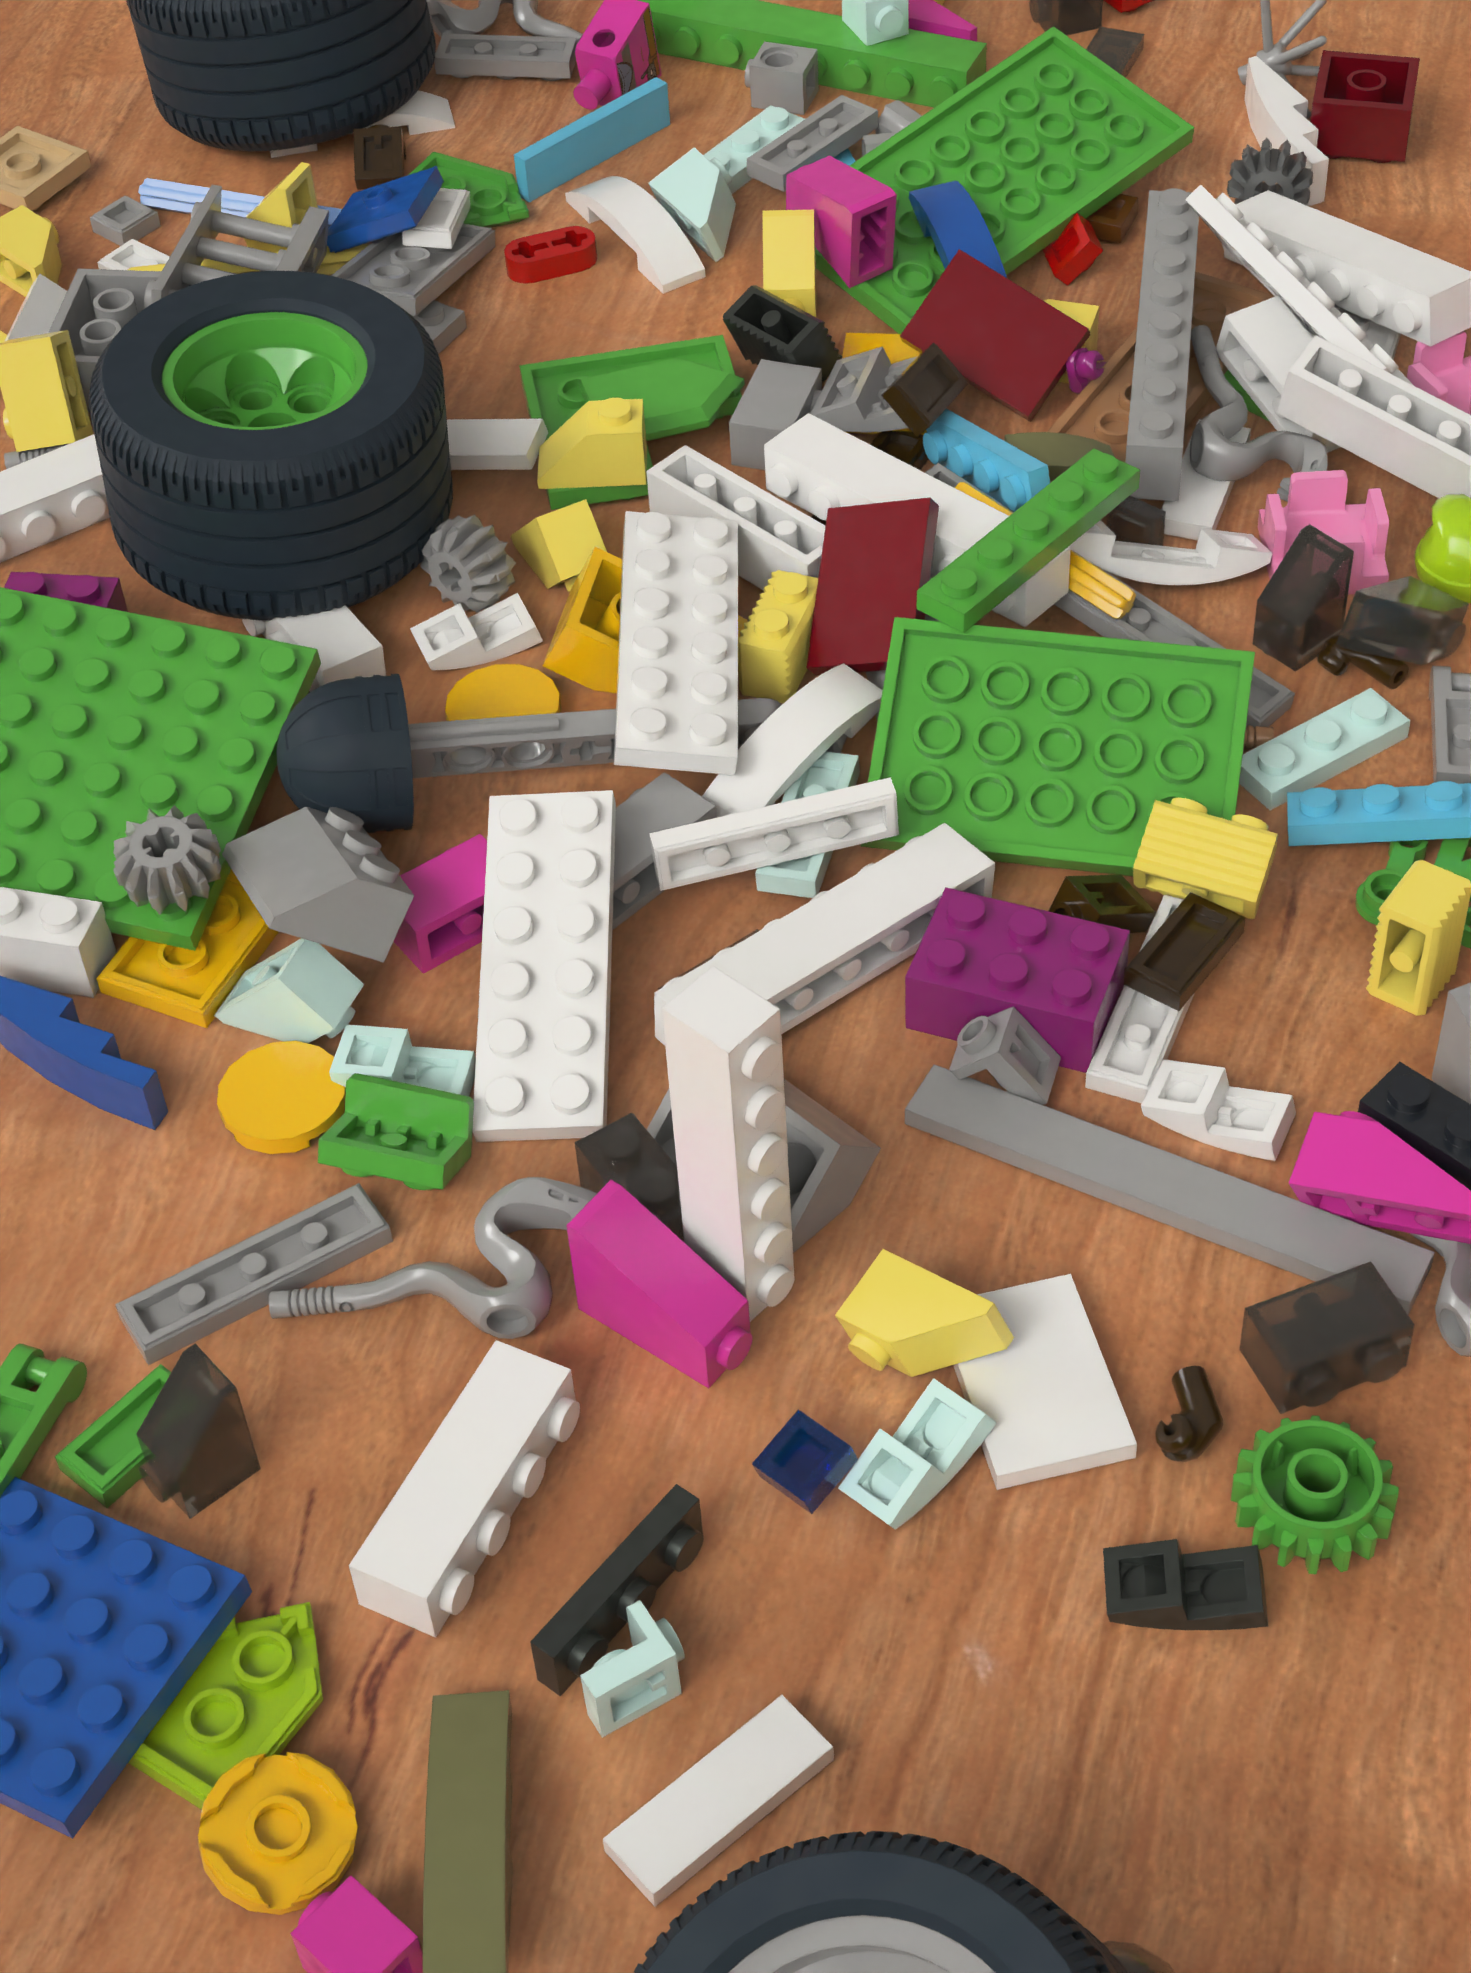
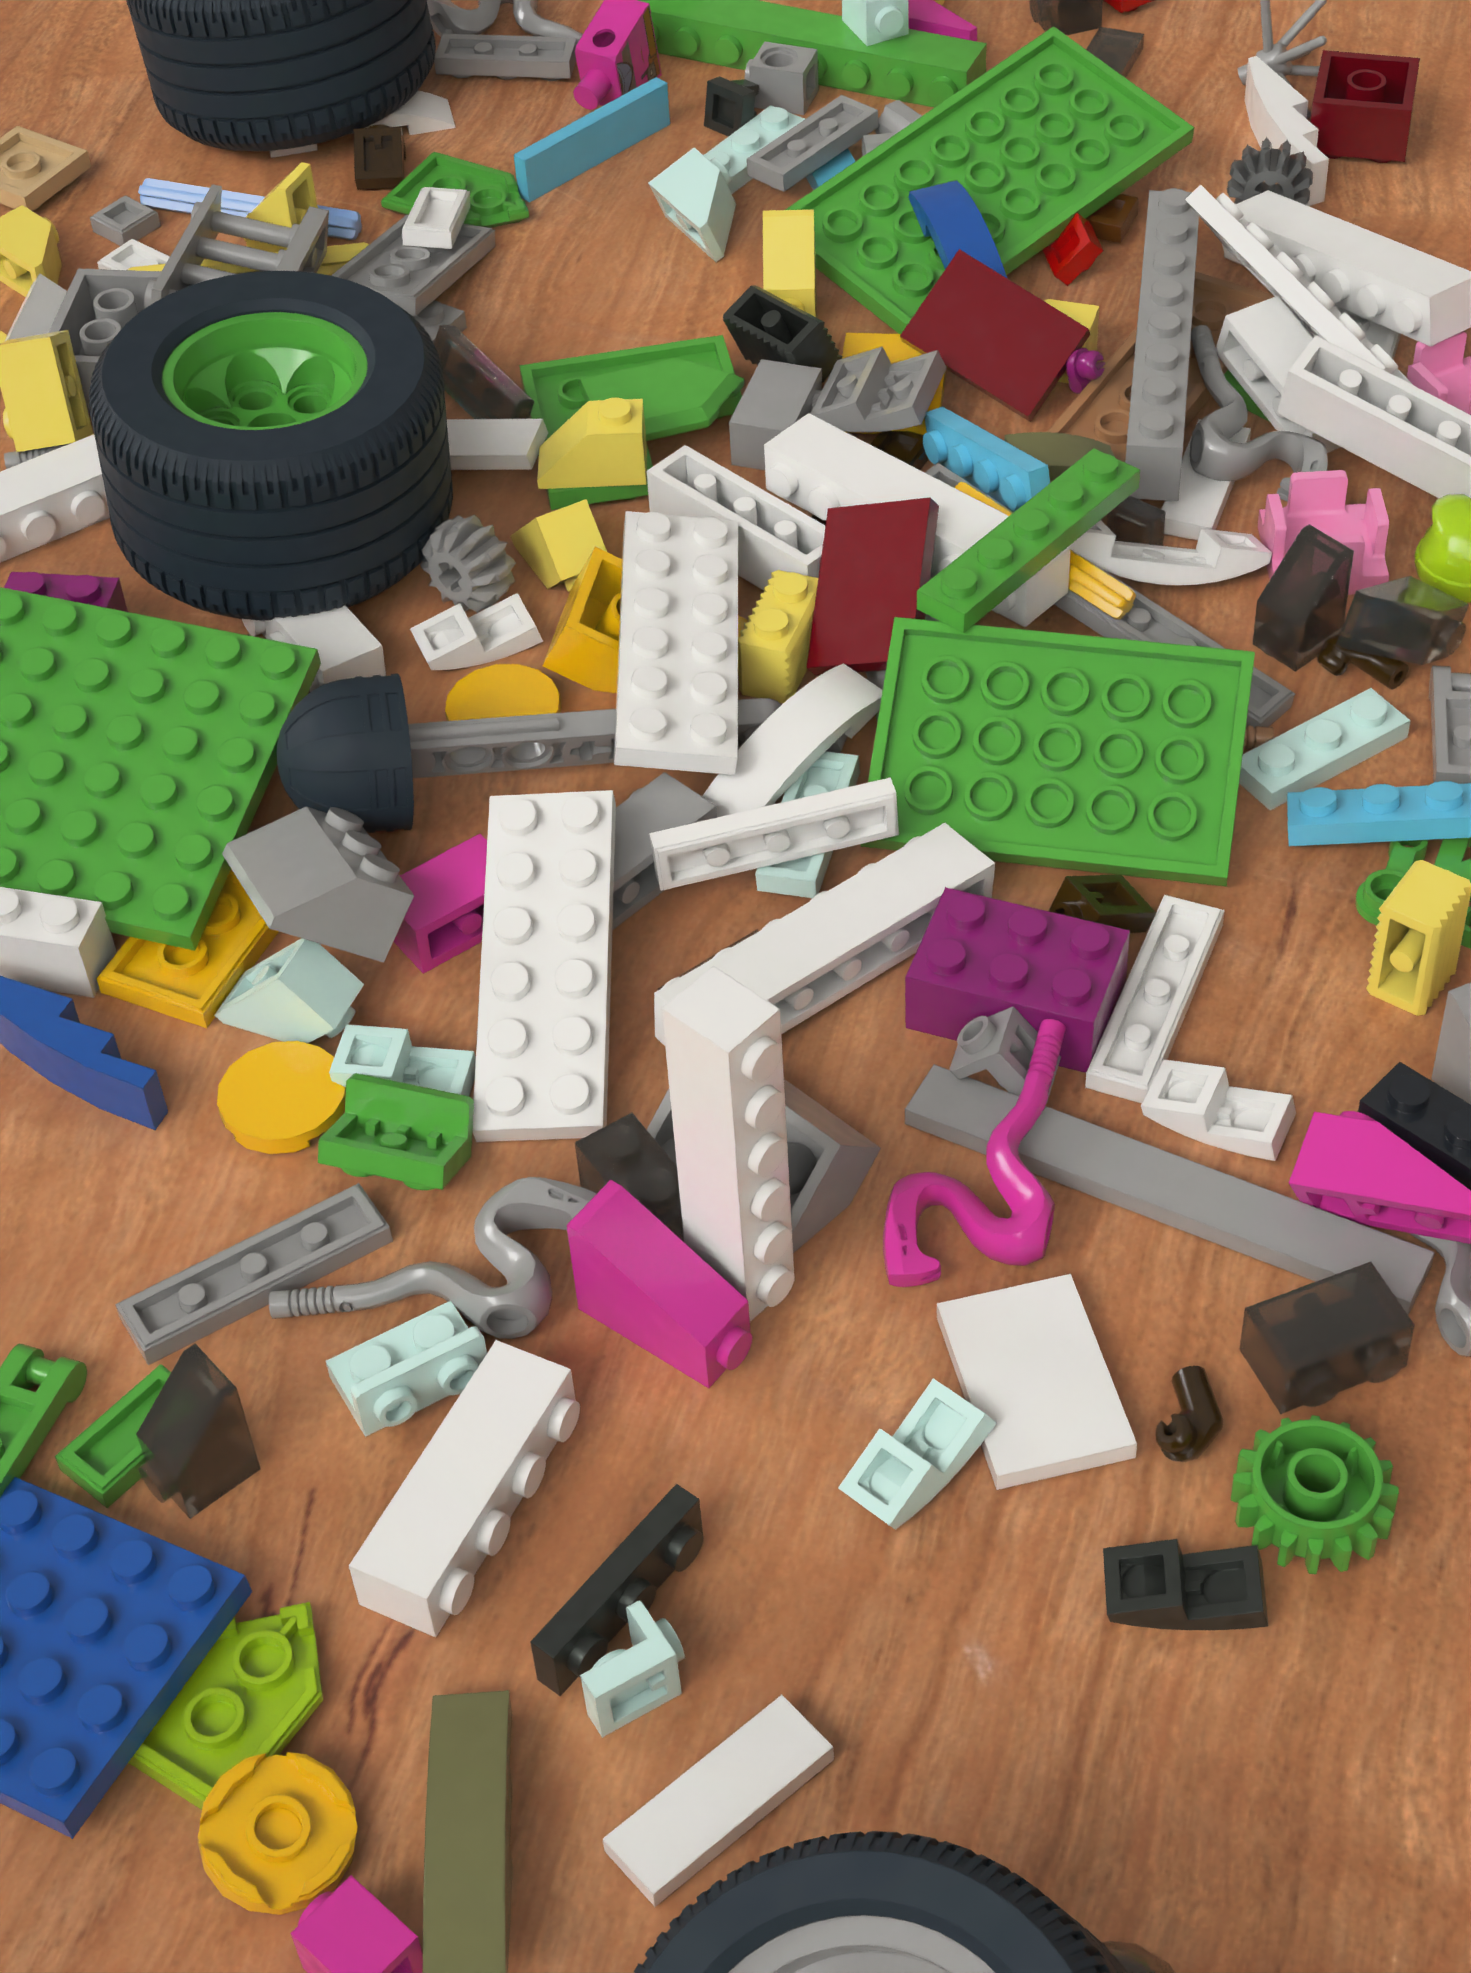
(167, 859): light grey gear -> none
(384, 210): blue plate -> none
(407, 1368): none -> light aqua bracket
(477, 381): none -> clear smoke tile
(550, 254): red beam -> none
(643, 224): white slope -> none
(729, 104): none -> pearl dark grey tile
(805, 1461): clear blue plate -> none
(850, 217): dark pink slope -> none
(918, 1319): light yellow slope -> none
(925, 389): dark brown tile -> none
(1009, 1241): none -> dark pink animal
(1184, 951): dark brown tile -> none
(1205, 856): light yellow brick -> none

